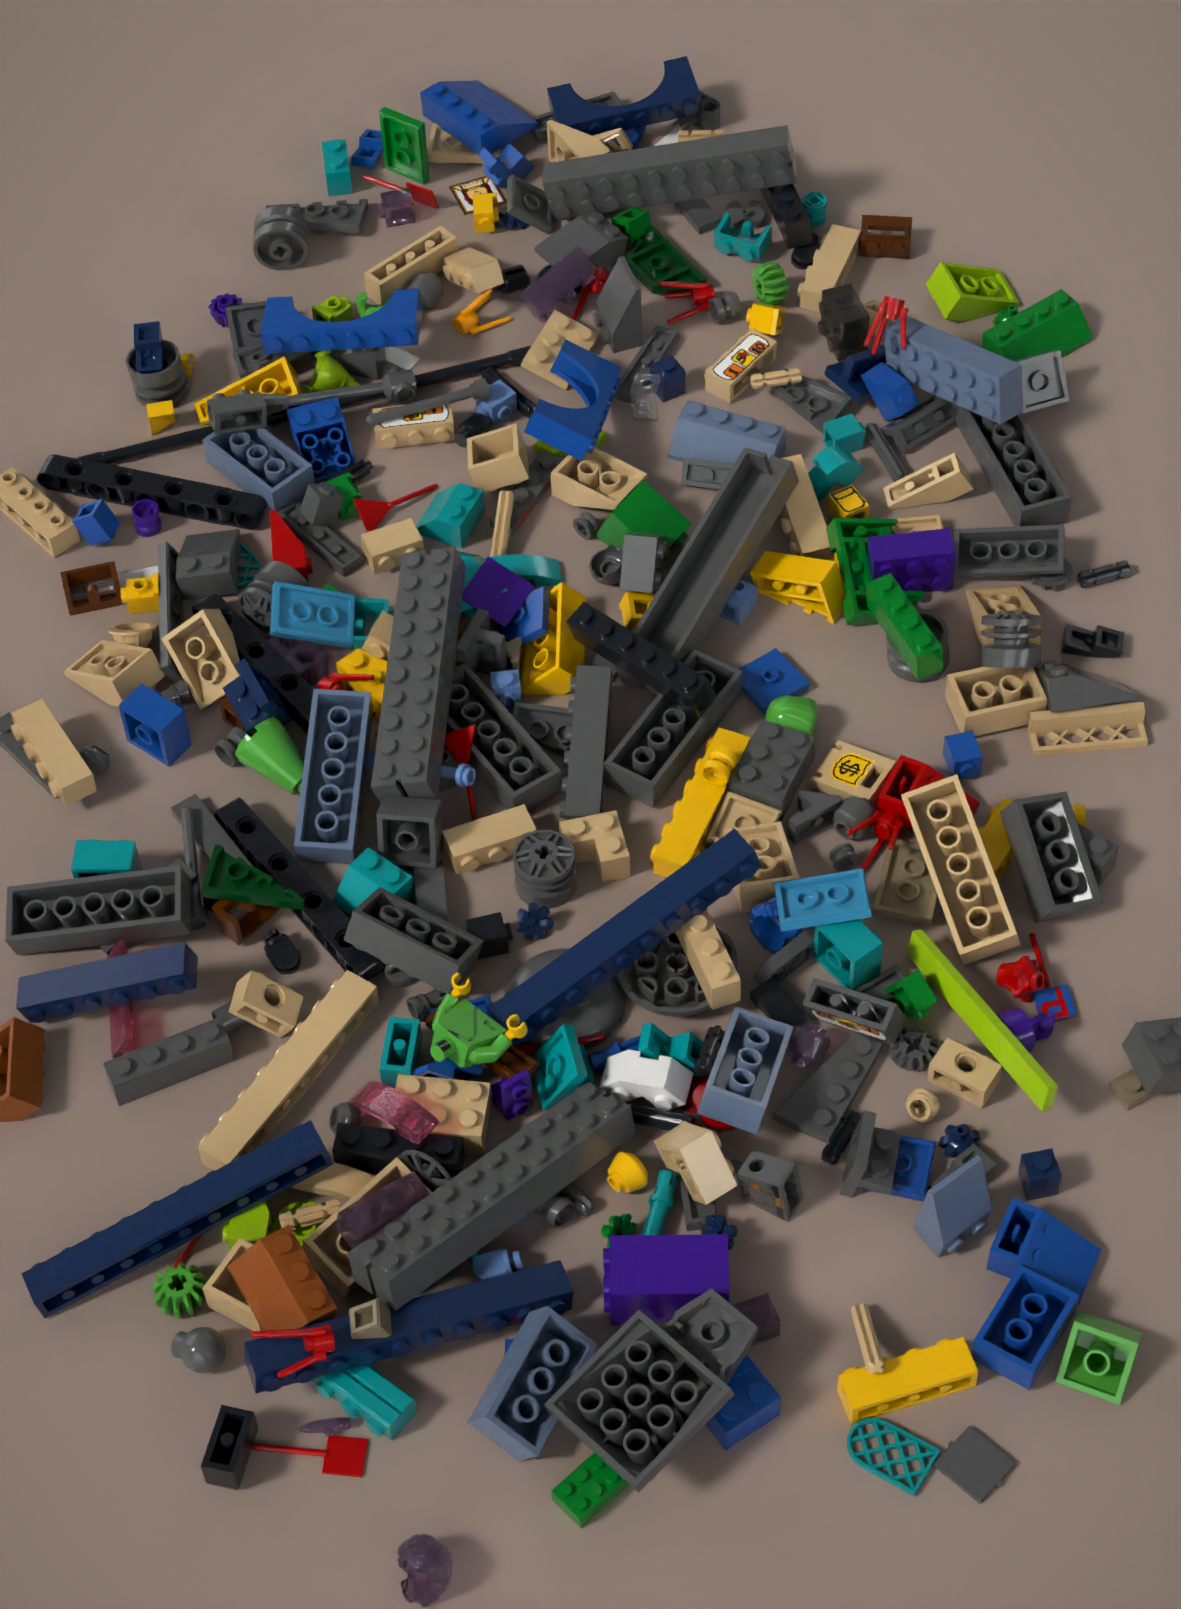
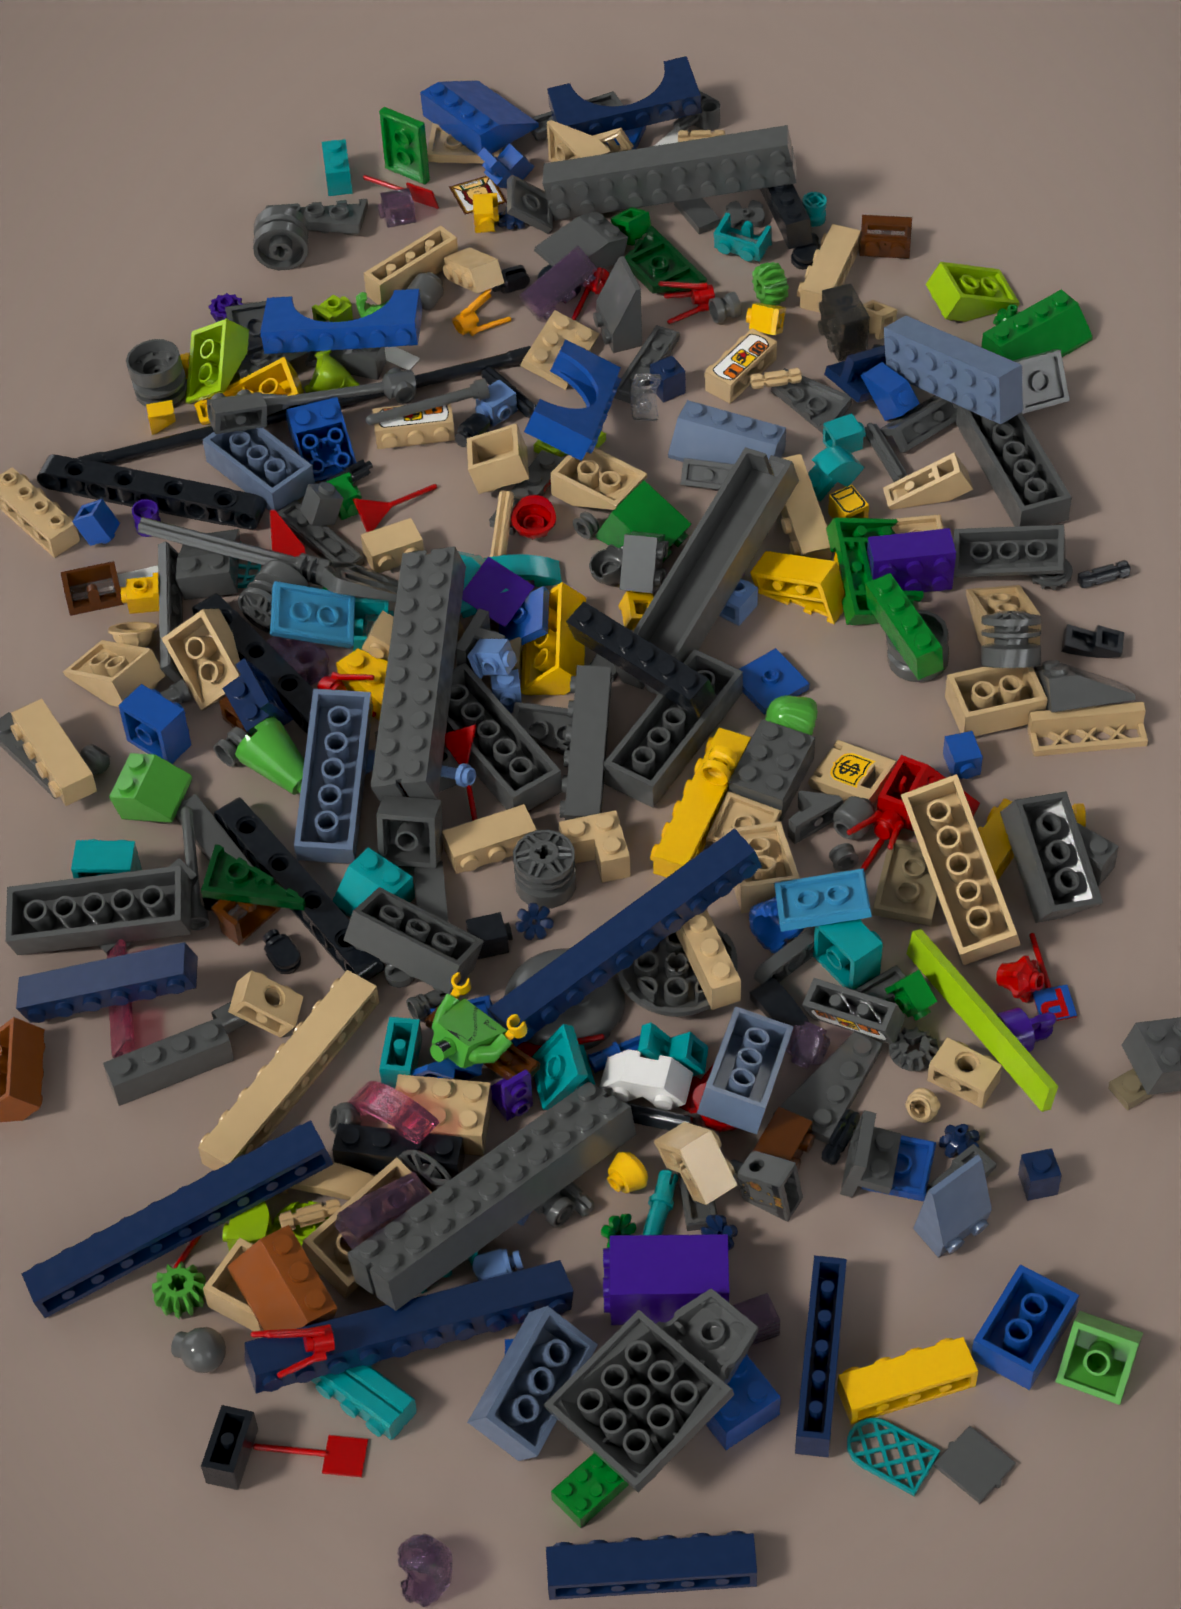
(148, 347): dark blue slope -> none
(149, 789): none -> bright green slope
(215, 358): none -> lime slope
(326, 1426): clear purple helmet -> none
(337, 577): none -> dark grey piece
(369, 150): blue slope -> none
(370, 1320): dark tan slope -> none
(453, 515): teal slope -> none
(492, 657): none -> medium blue brick
(533, 516): none -> red piece
(651, 1565): none -> dark blue brick
(709, 1051): black axle -> none
(786, 1136): none -> reddish brown brick
(820, 1357): none -> dark blue brick
(867, 1338): tan axle -> none
(889, 309): red plant -> none
(1044, 1246): blue slope -> none

